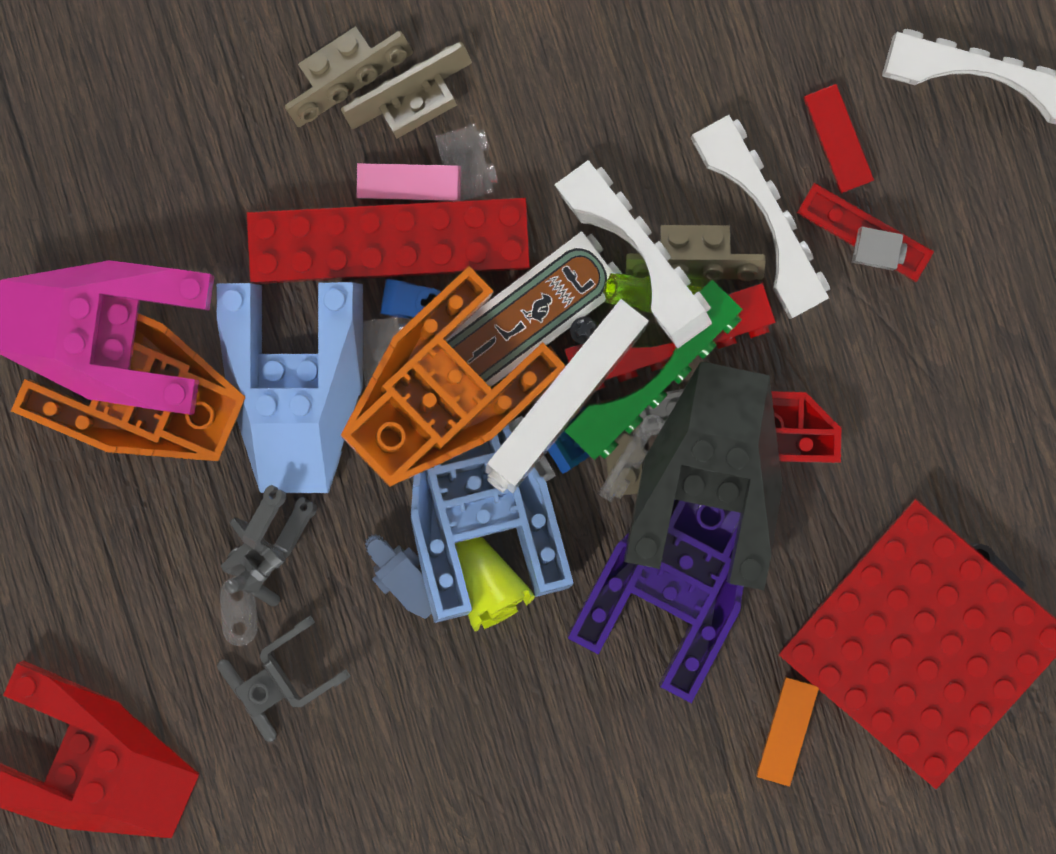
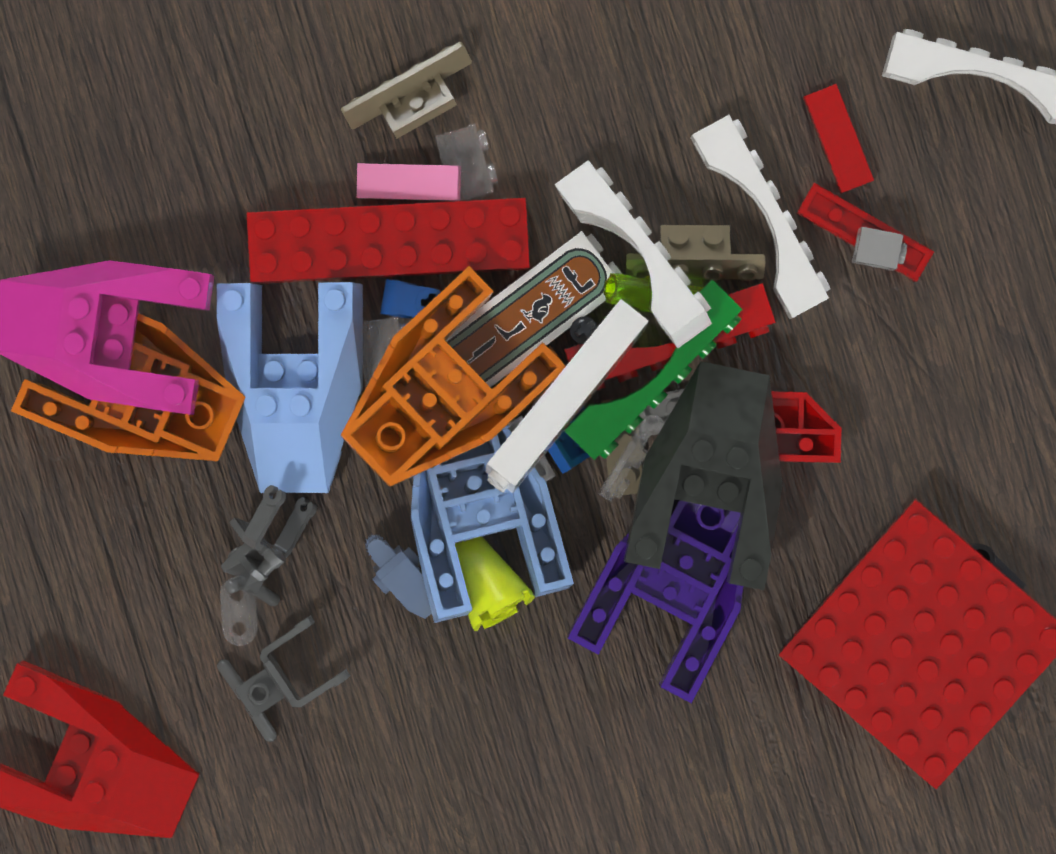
(343, 69): dark tan bracket -> none
(787, 731): orange tile -> none

